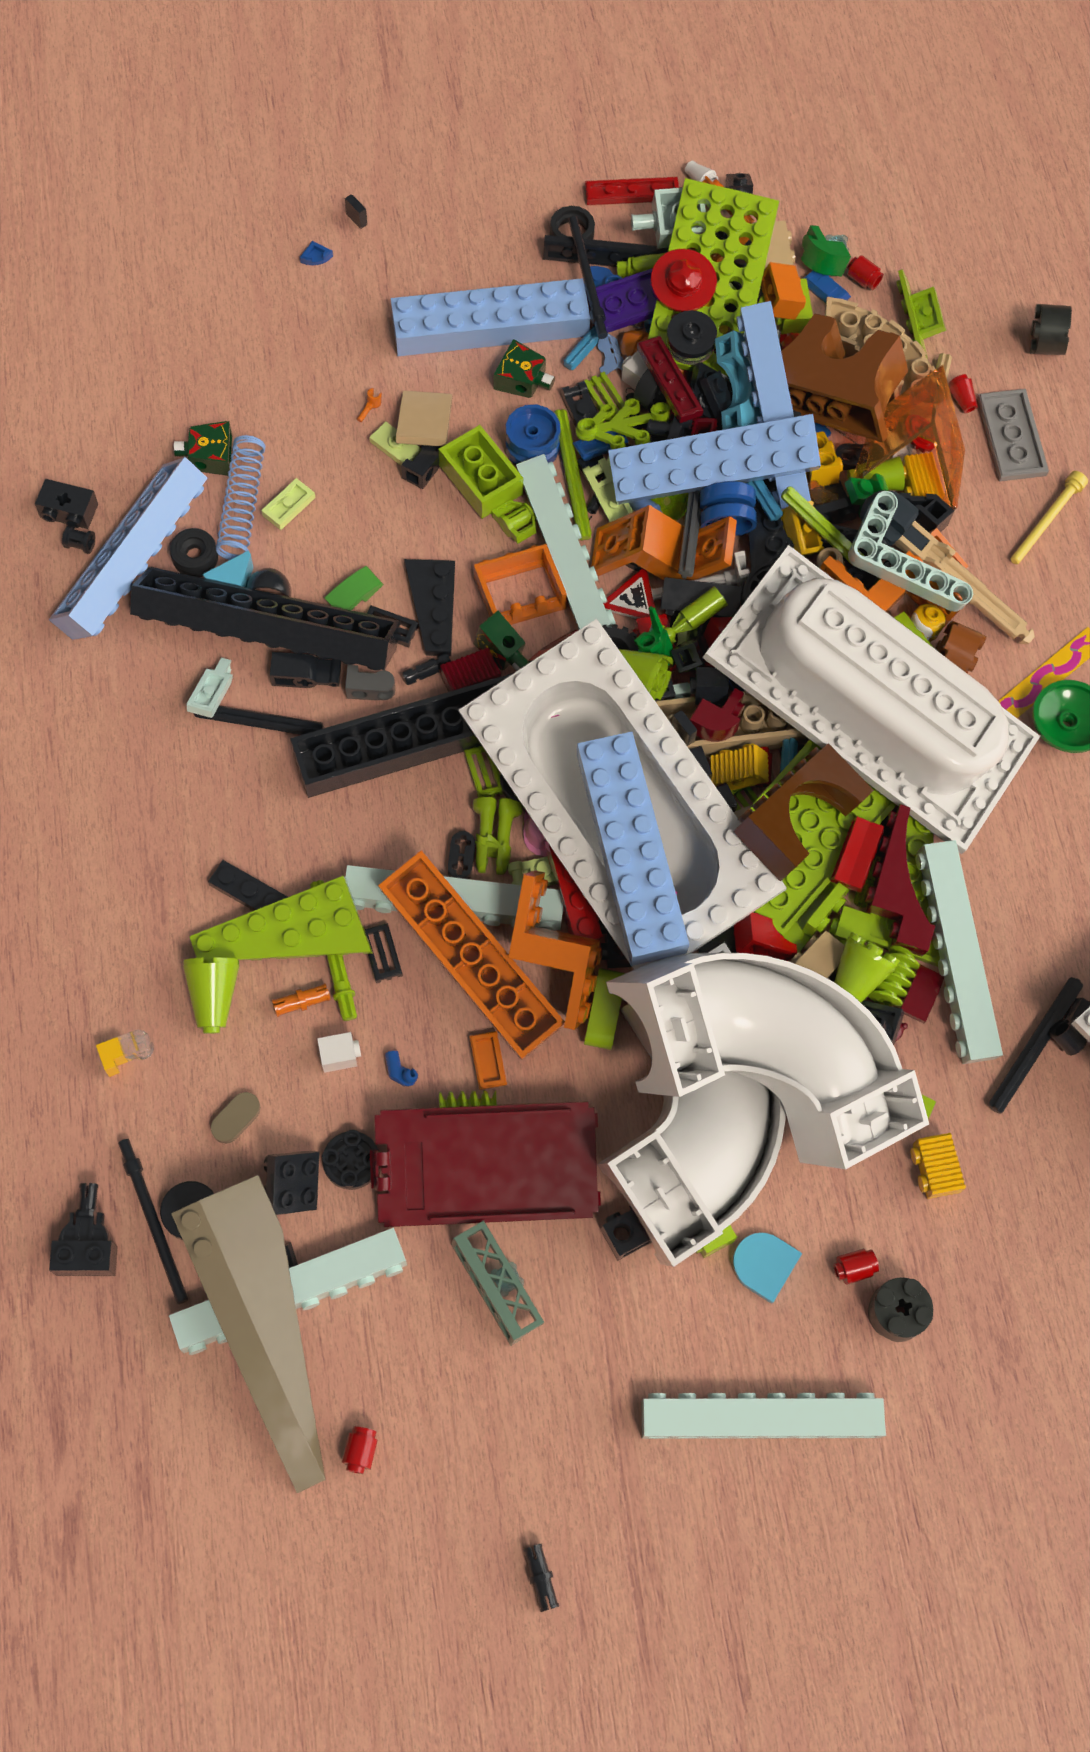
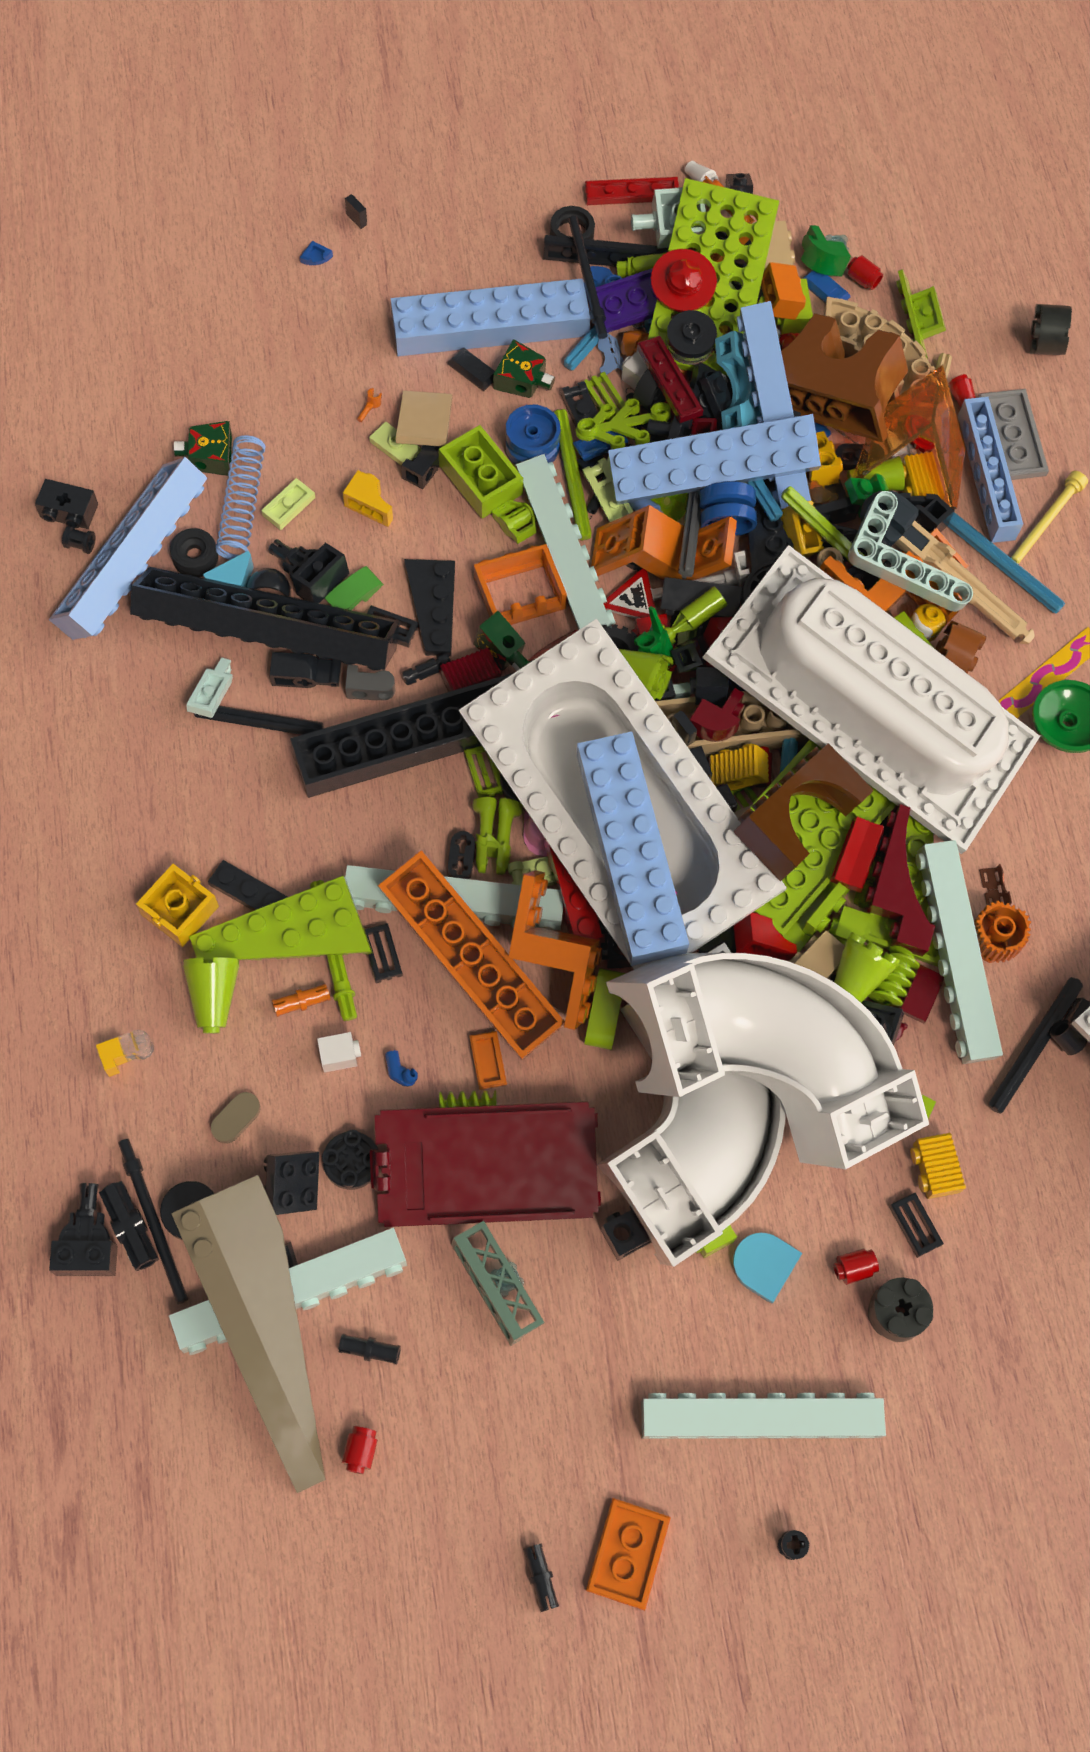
(129, 1226): none -> black piece
(177, 904): none -> yellow brick
(312, 570): none -> black brick
(364, 498): none -> yellow arch
(369, 1349): none -> black pin
(472, 369): none -> black tile
(628, 1554): none -> orange tile
(799, 1537): none -> black bush
(918, 1251): none -> black tile
(990, 470): none -> light blue brick
(993, 884): none -> copper piece
(1005, 919): none -> orange brick
(1006, 564): none -> dark azure axle

